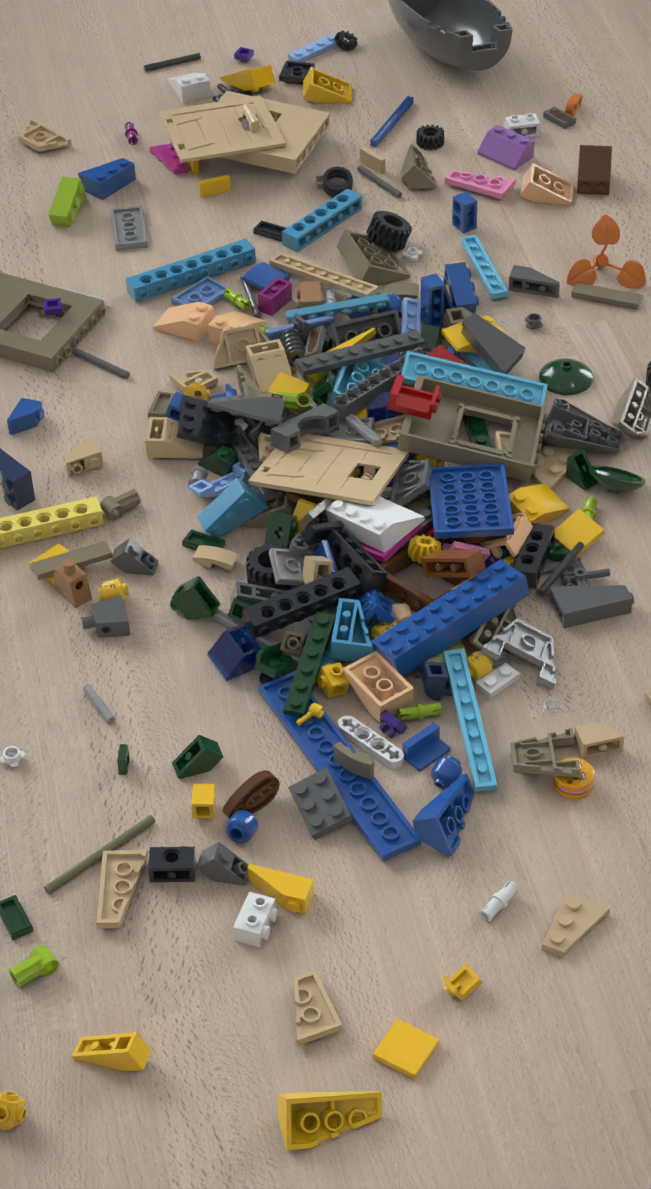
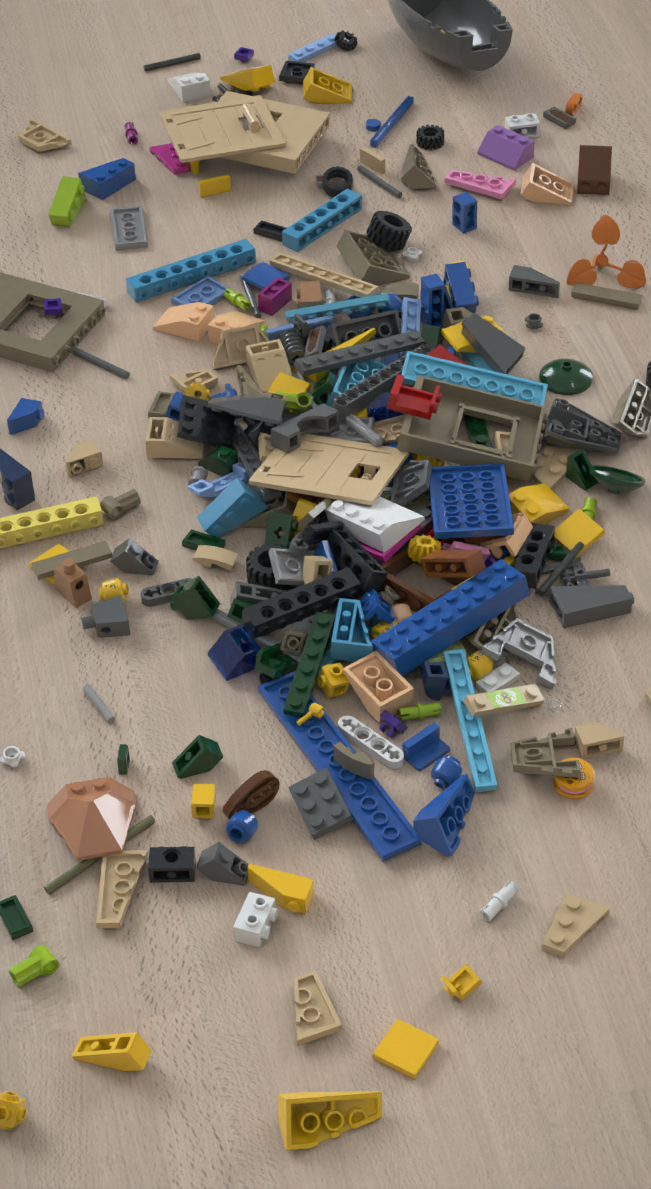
(93, 816): none -> nougat wedge
(154, 592): none -> dark grey beam
(373, 125): none -> blue tile
(389, 595): none -> dark tan bush
(484, 267): medium azure plate -> none
(503, 700): none -> tan plate

